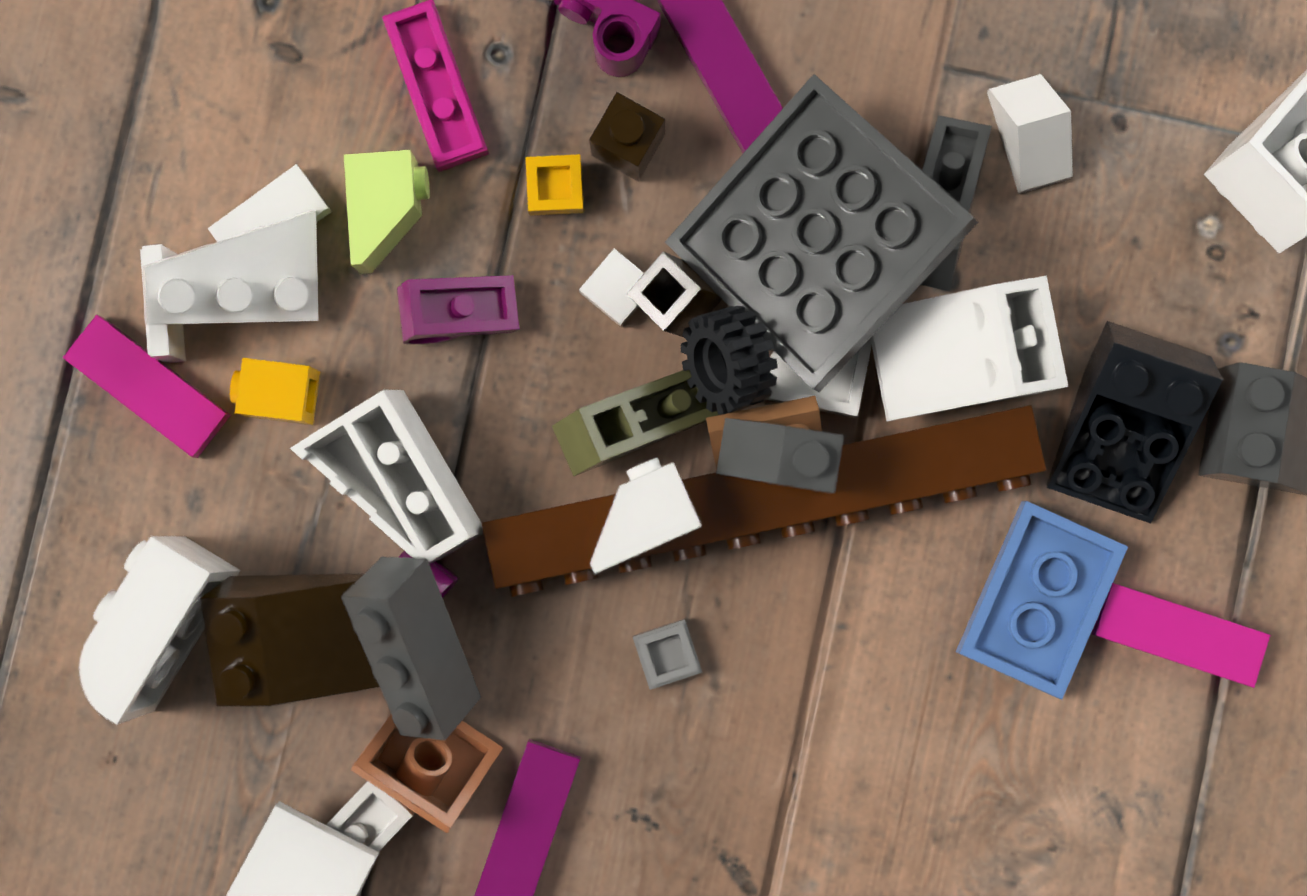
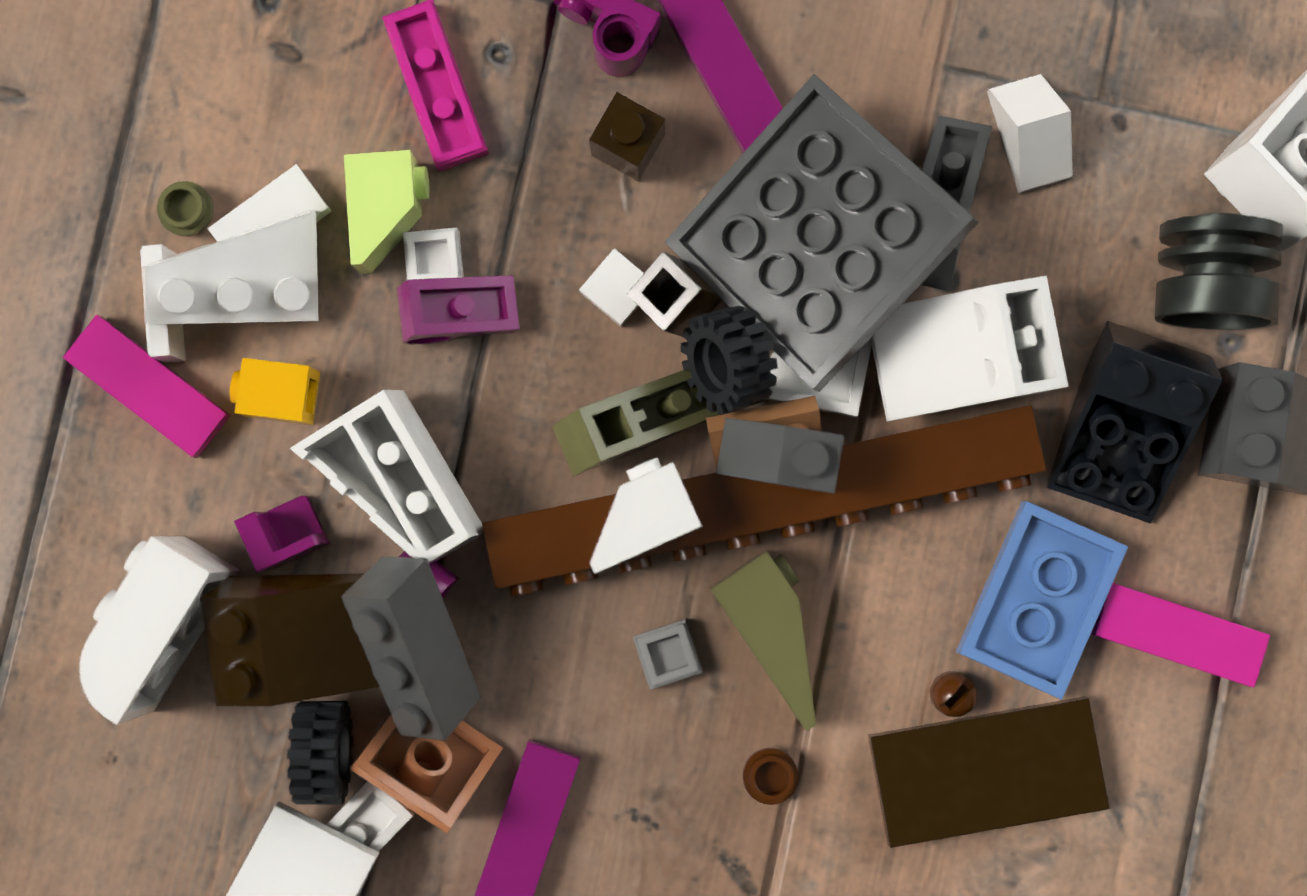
(185, 208): none -> olive plate
(281, 534): none -> magenta panel
(320, 752): none -> black tyre
(433, 254): none -> white tile
(554, 184): yellow plate -> none
(769, 619): none -> olive slope
(770, 776): none -> reddish brown plate
(945, 686): none -> reddish brown hinge
(988, 771): none -> dark brown tile
(1218, 271): none -> pearl dark grey wheel

